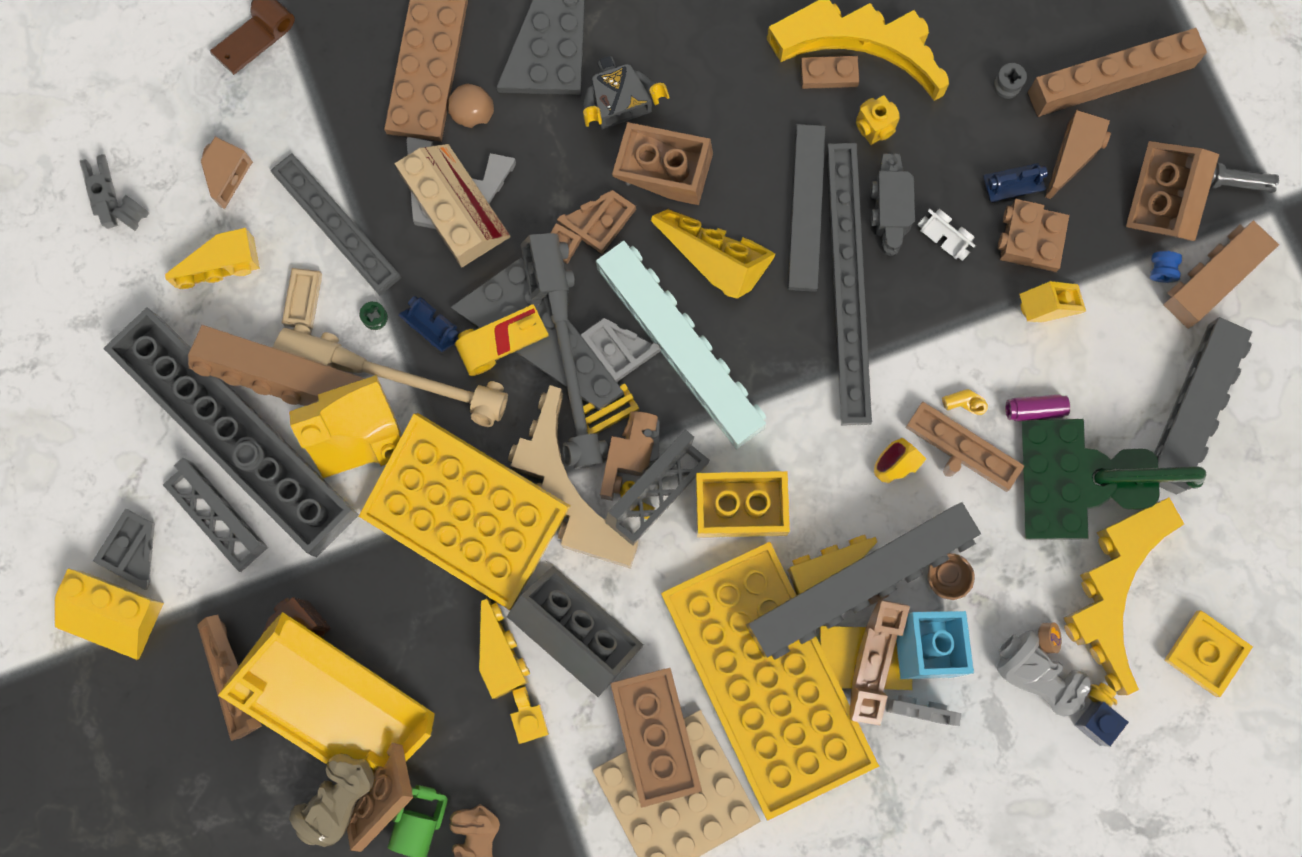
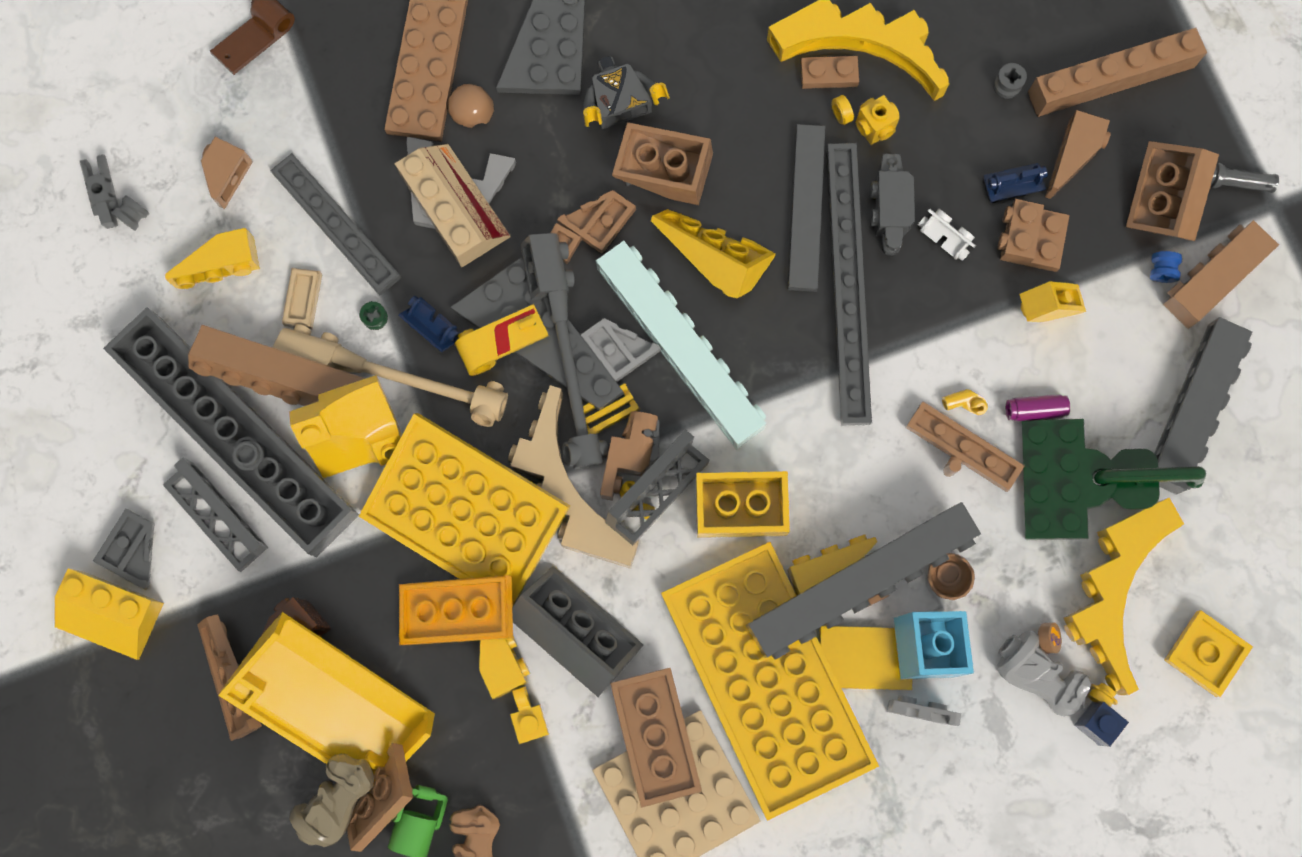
(455, 610): none -> light orange tile
(842, 110): none -> yellow tile
(874, 660): medium nougat slope -> none
(898, 461): yellow rock -> none

